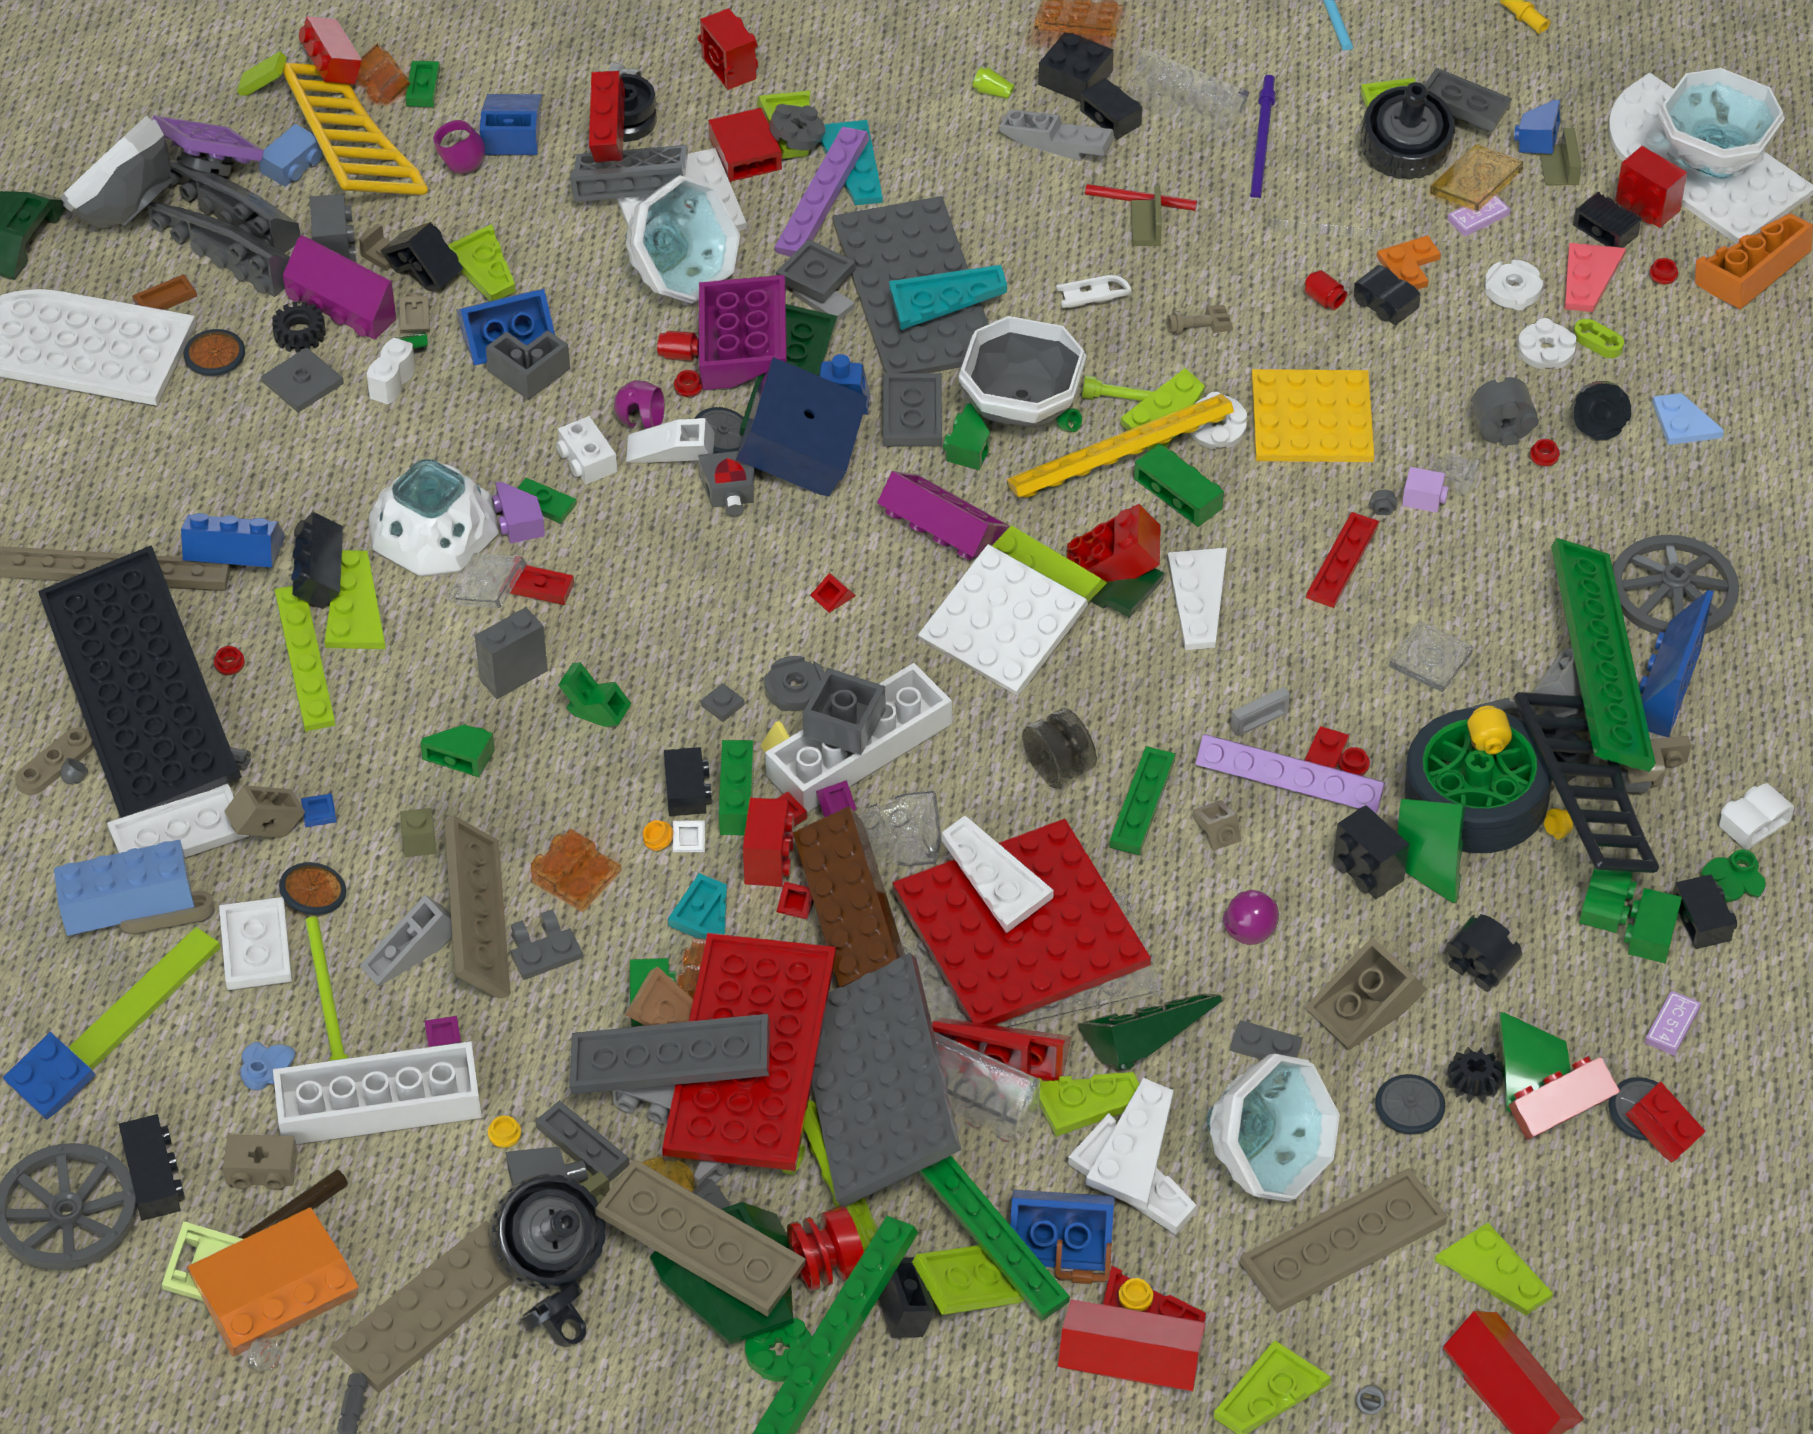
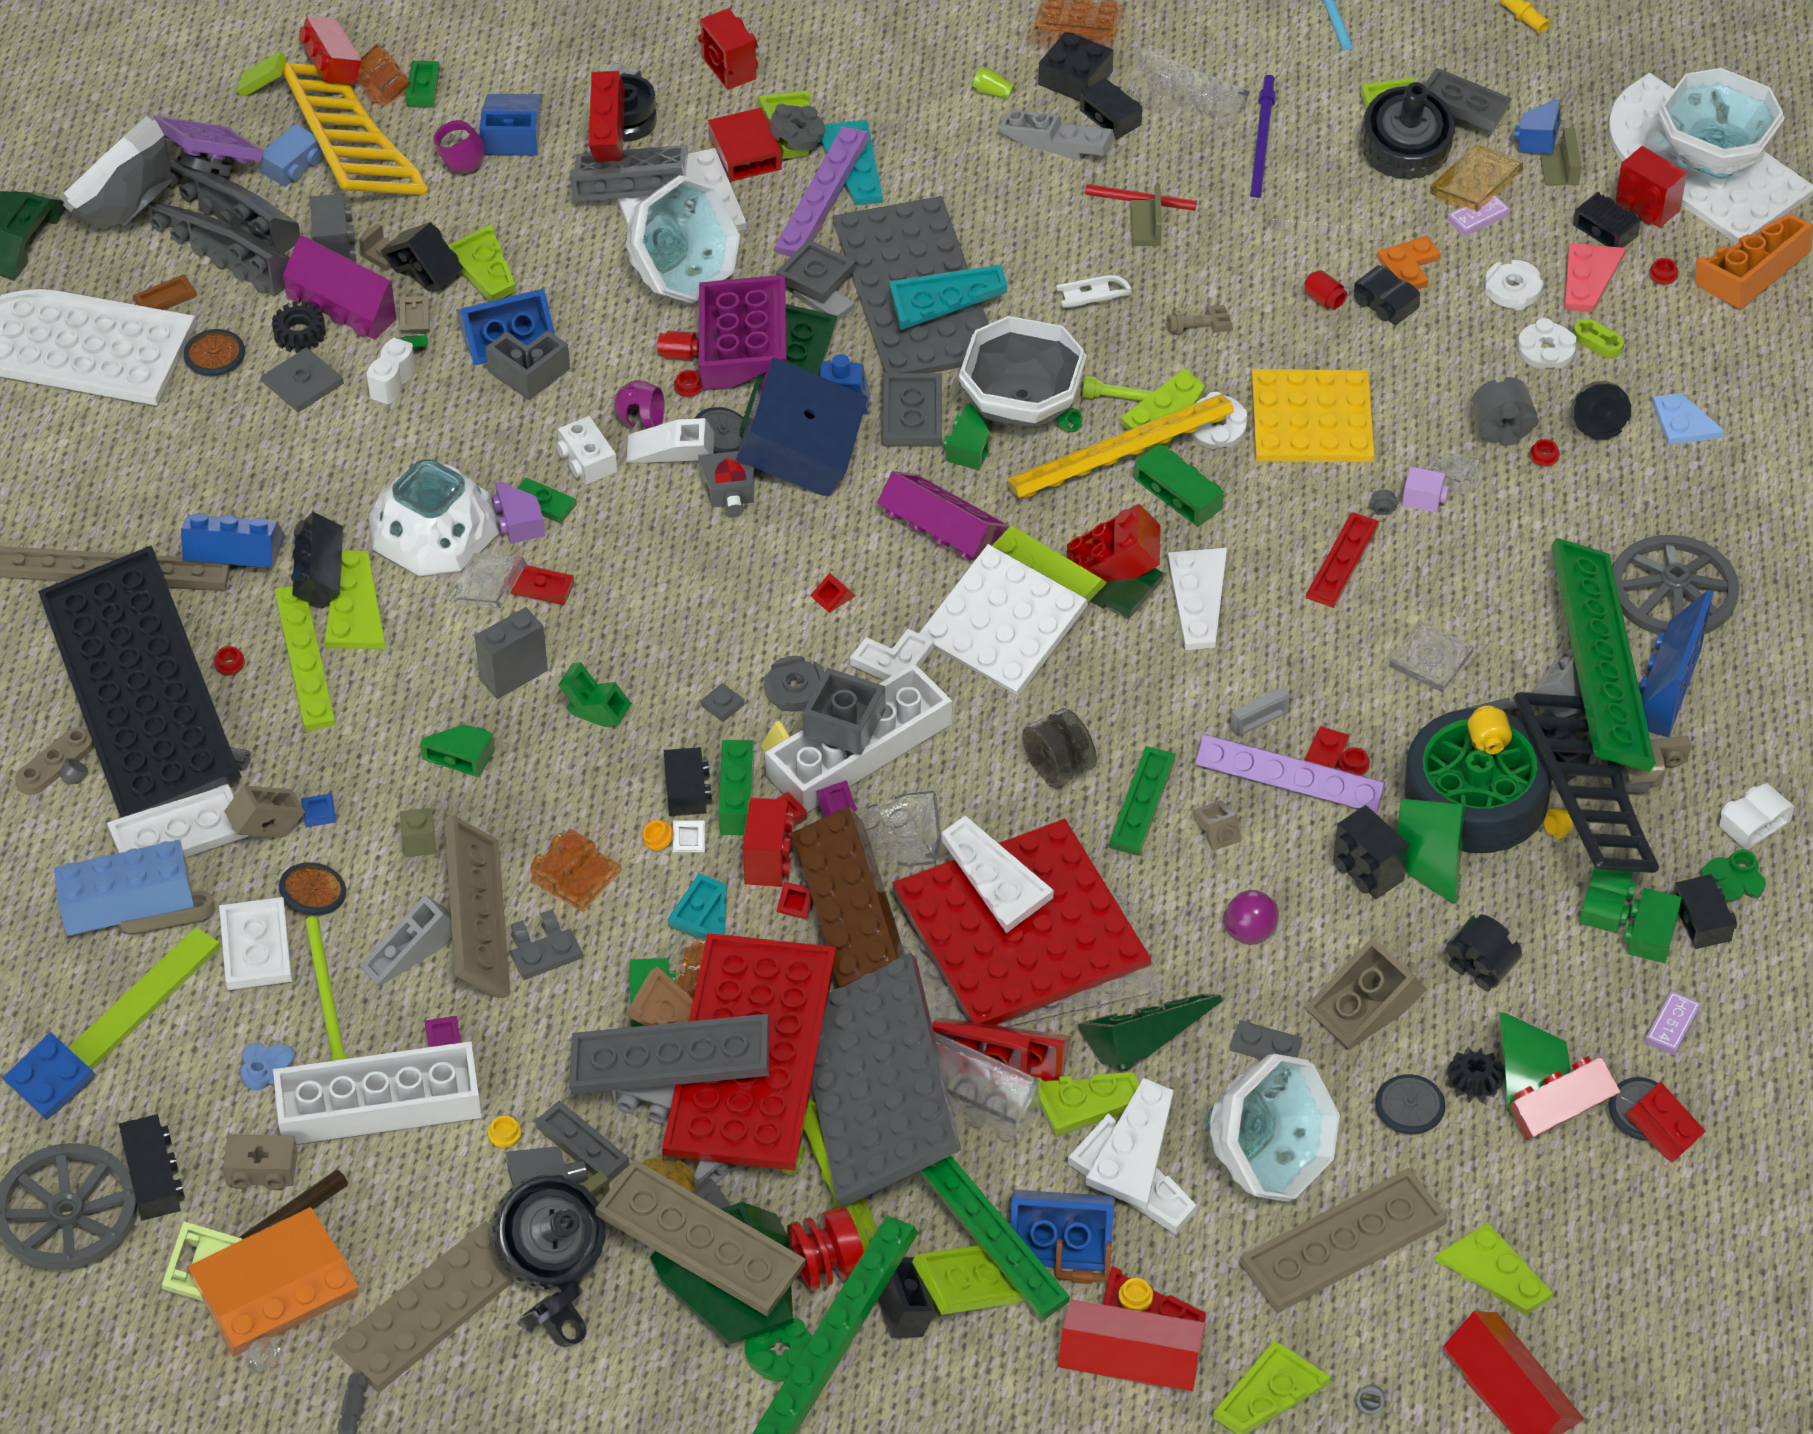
(886, 662): none -> white plate

